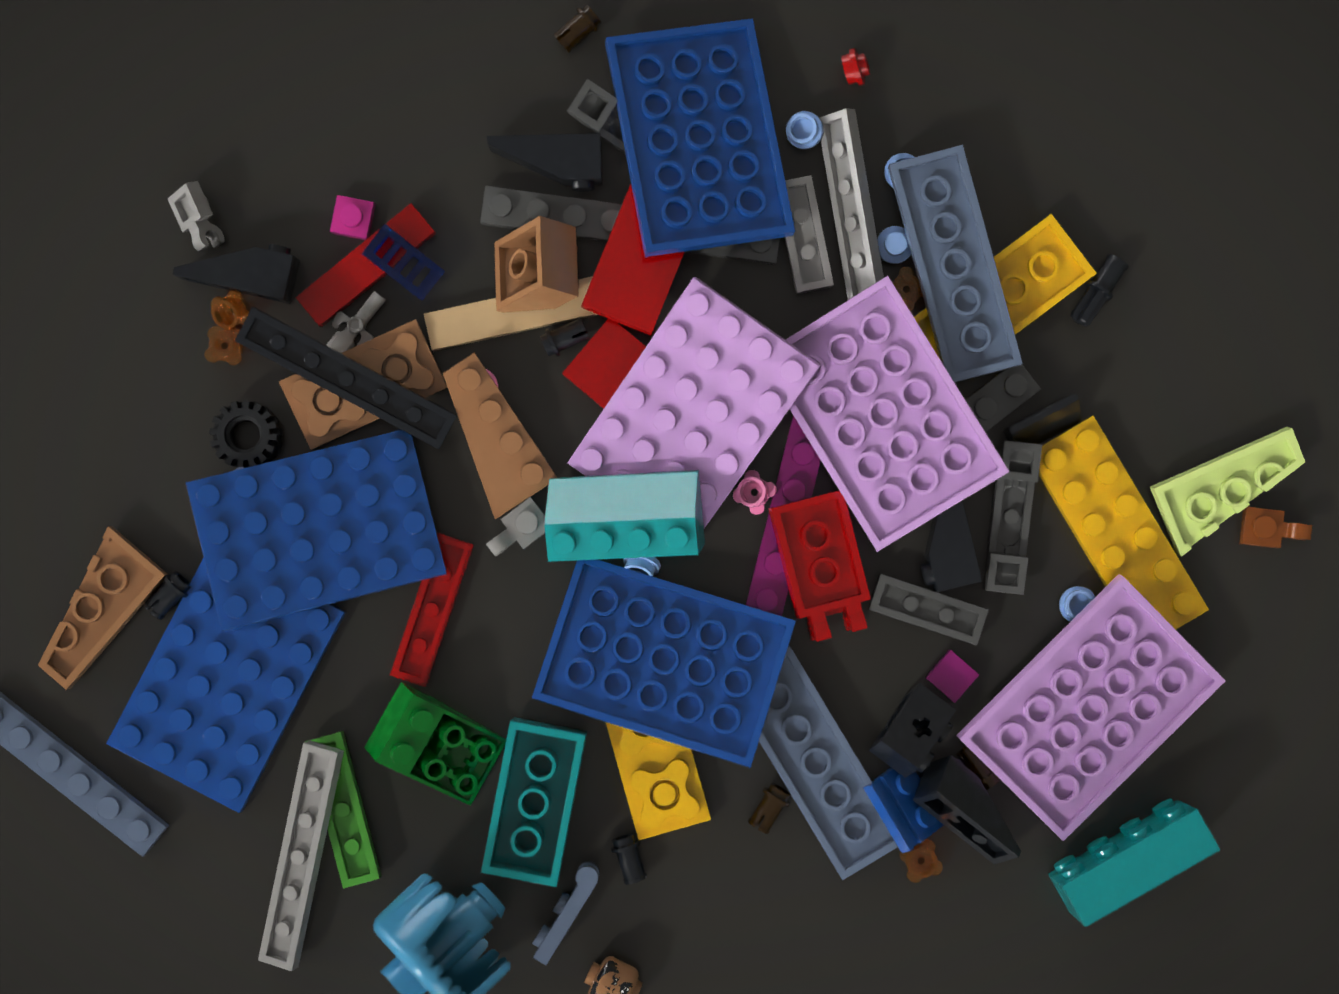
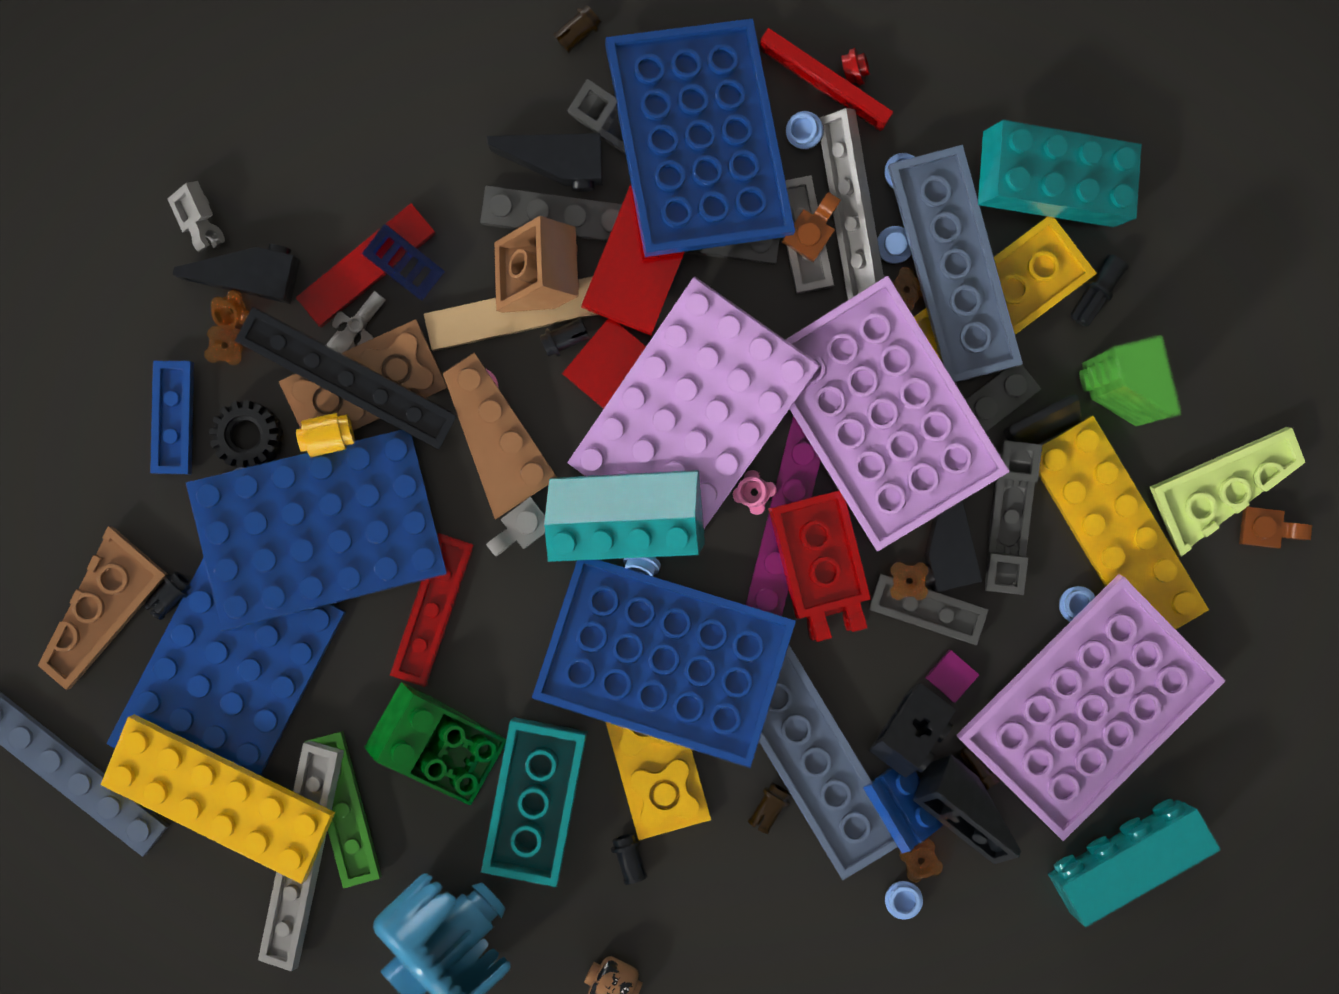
(172, 417): none -> blue plate
(217, 798): none -> yellow plate
(325, 434): none -> yellow brick
(352, 217): dark pink plate -> none
(567, 910): sand blue plate -> none
(811, 230): none -> dark orange plate
(825, 79): none -> red tile
(901, 573): none -> clear orange plate
(903, 900): none -> light blue plate
(1059, 174): none -> teal brick
(1132, 382): none -> bright green slope

